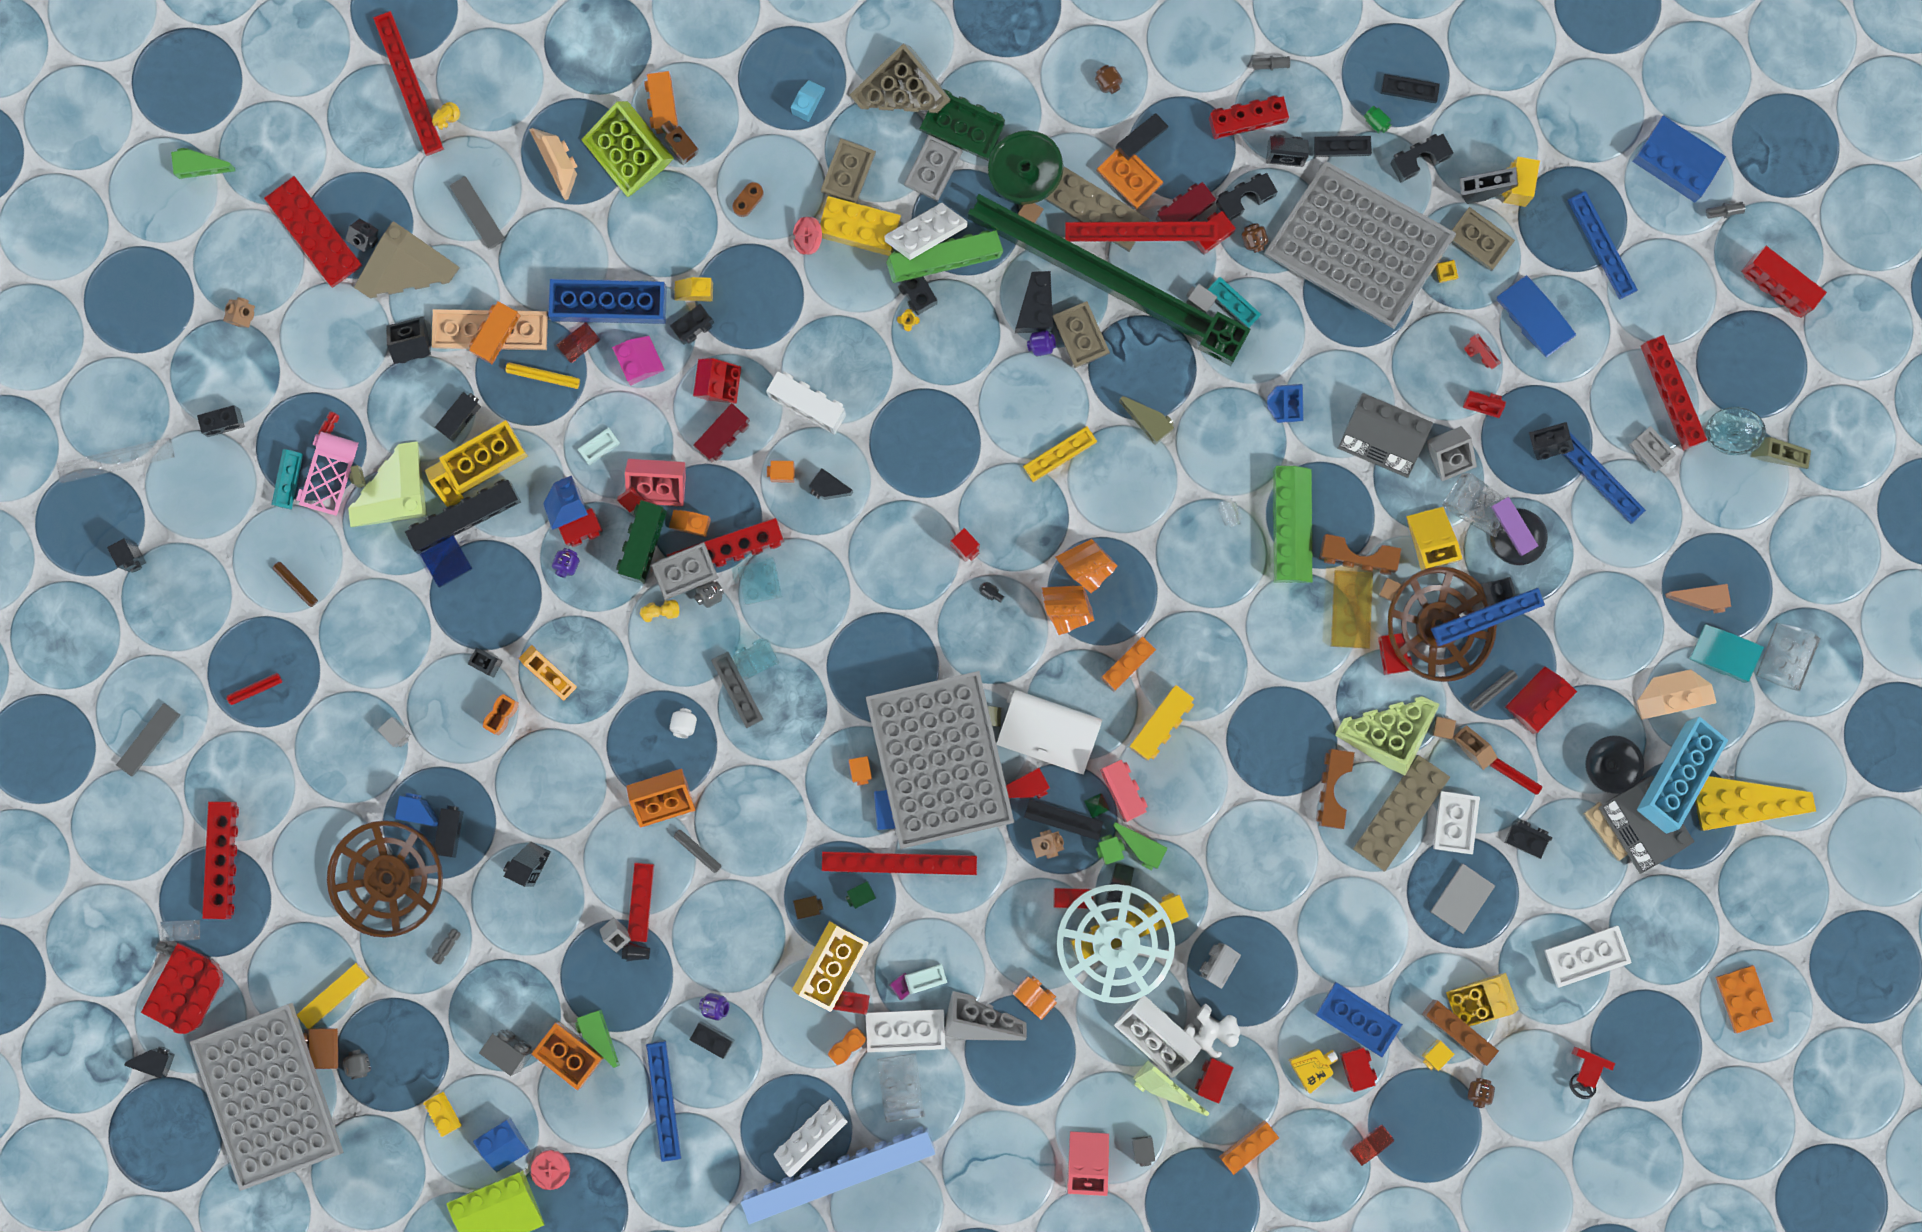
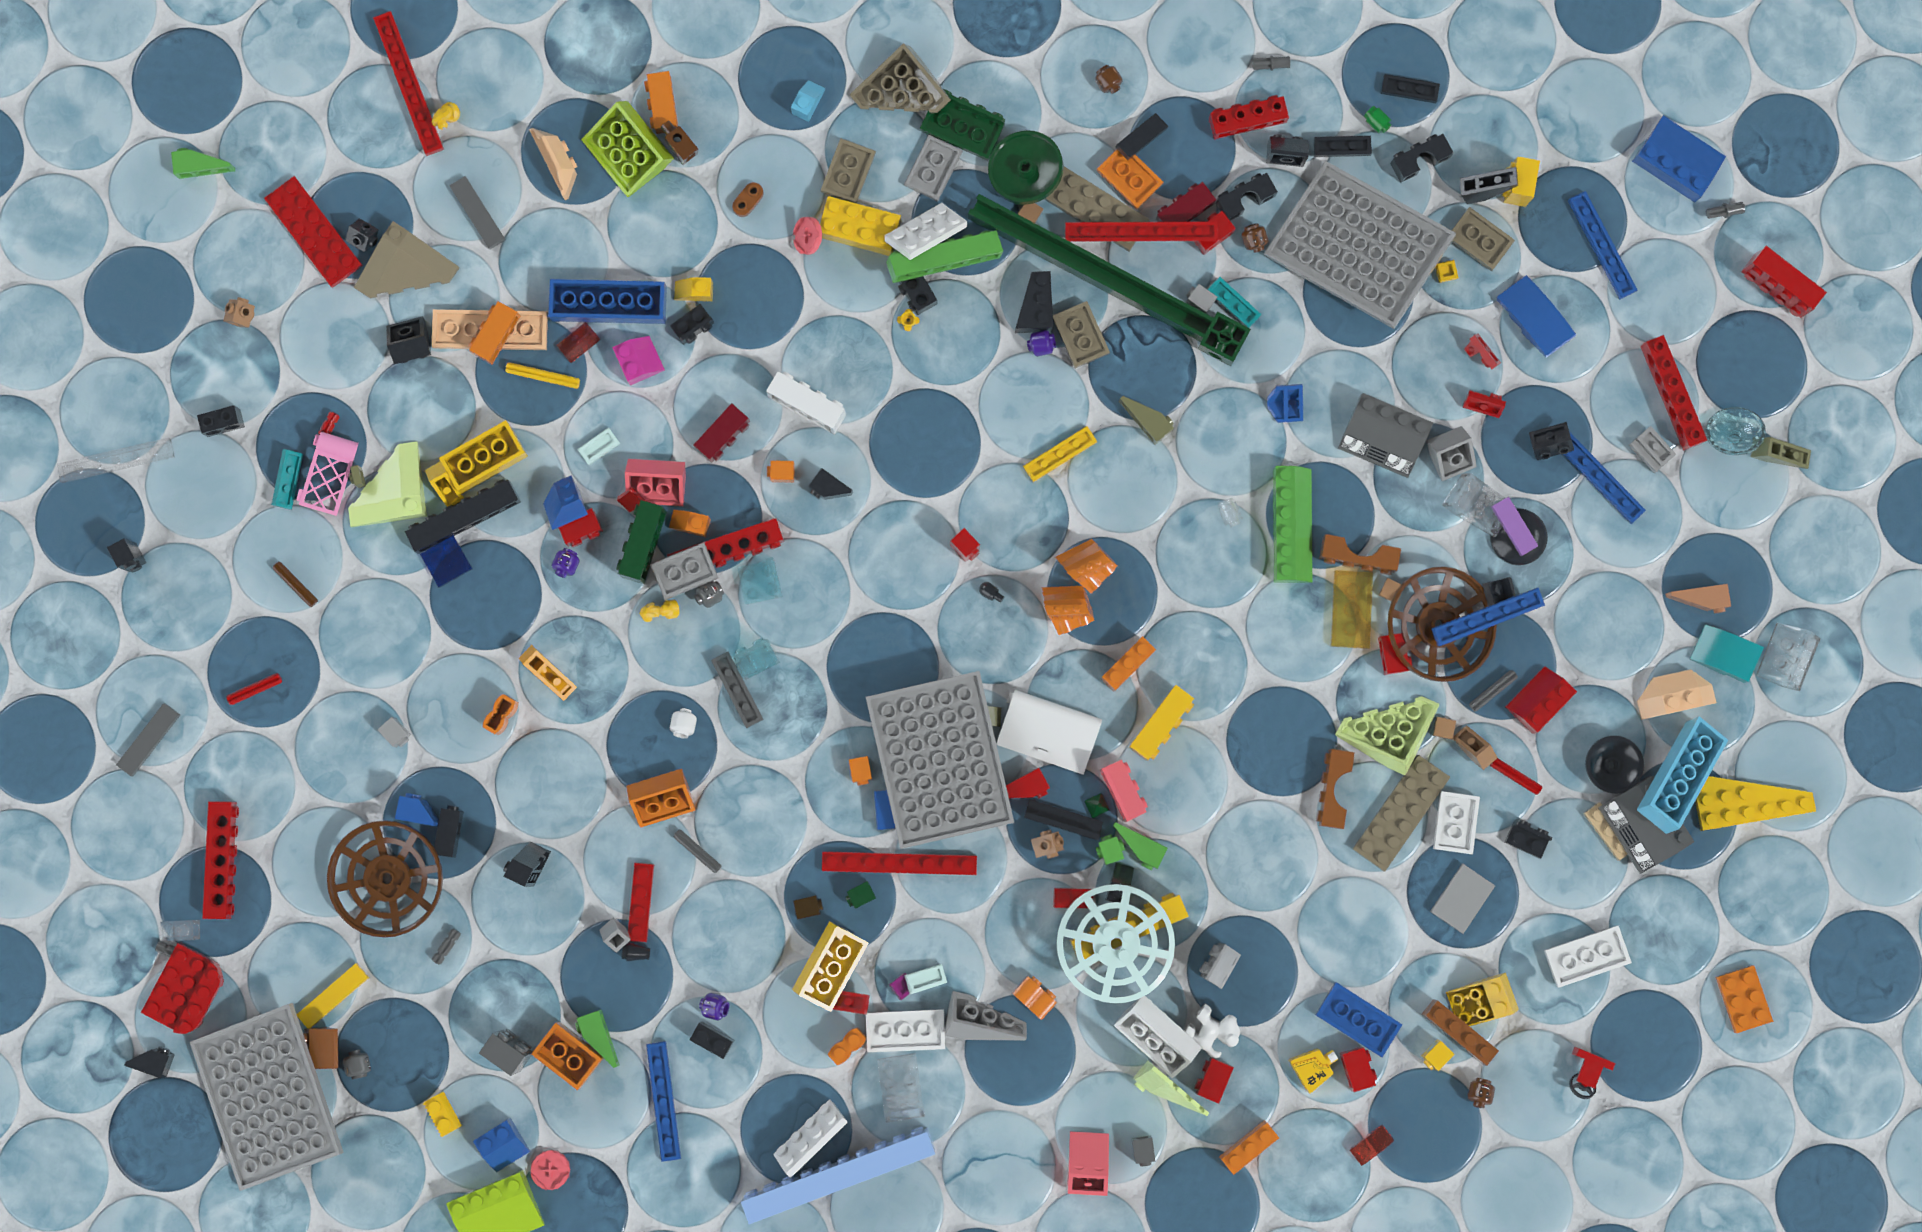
(458, 416): black brick -> none
(485, 662): black slope -> none
(717, 381): red slope -> none
(1433, 538): yellow slope -> none

